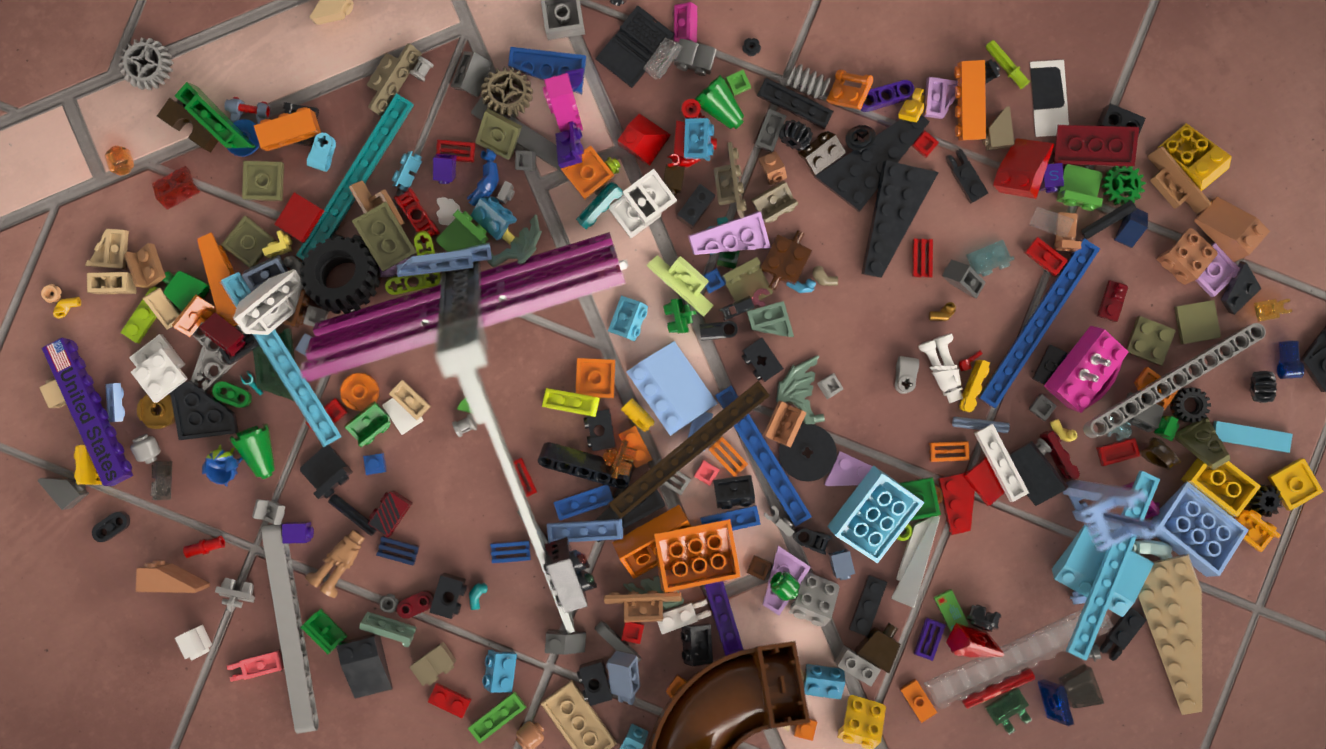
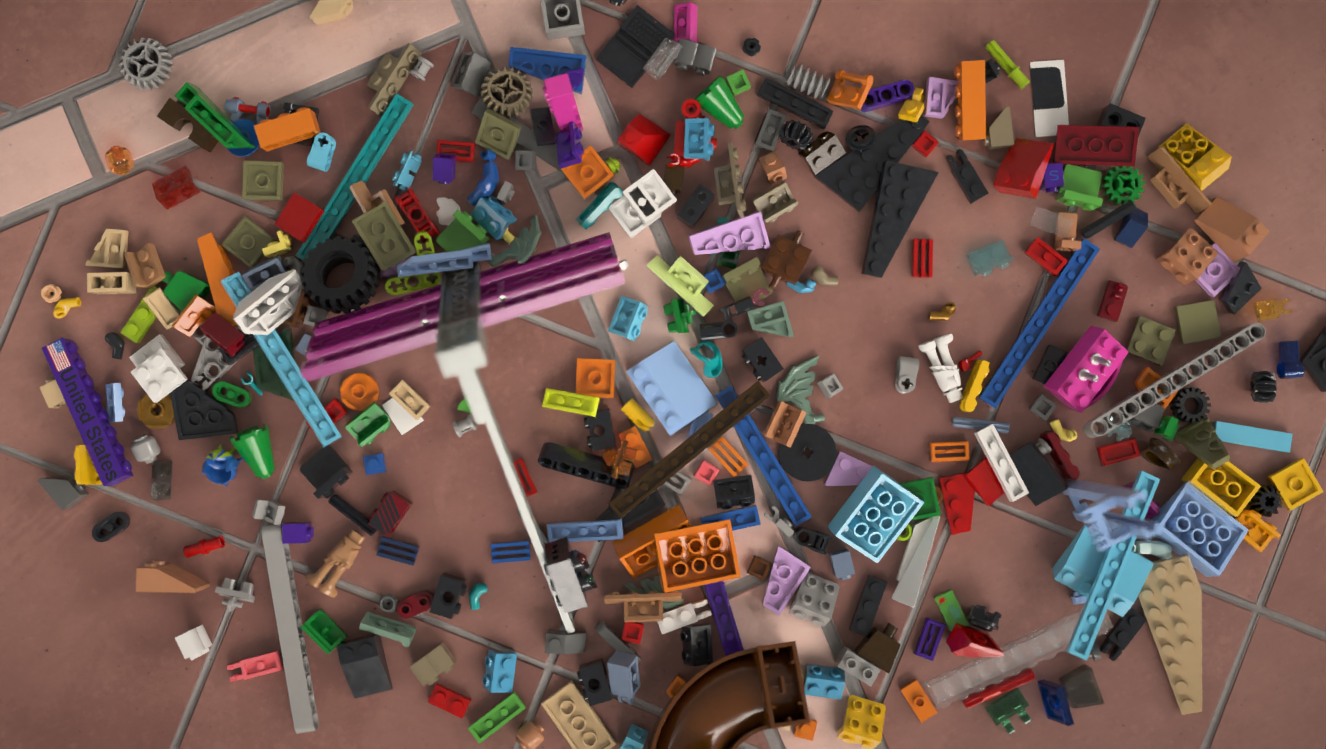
(117, 344): none -> black arm
(543, 126): none -> black plate
(583, 502): blue plate -> none
(712, 366): none -> teal piece
(784, 586): green head -> none
(964, 278): dark grey slope -> none

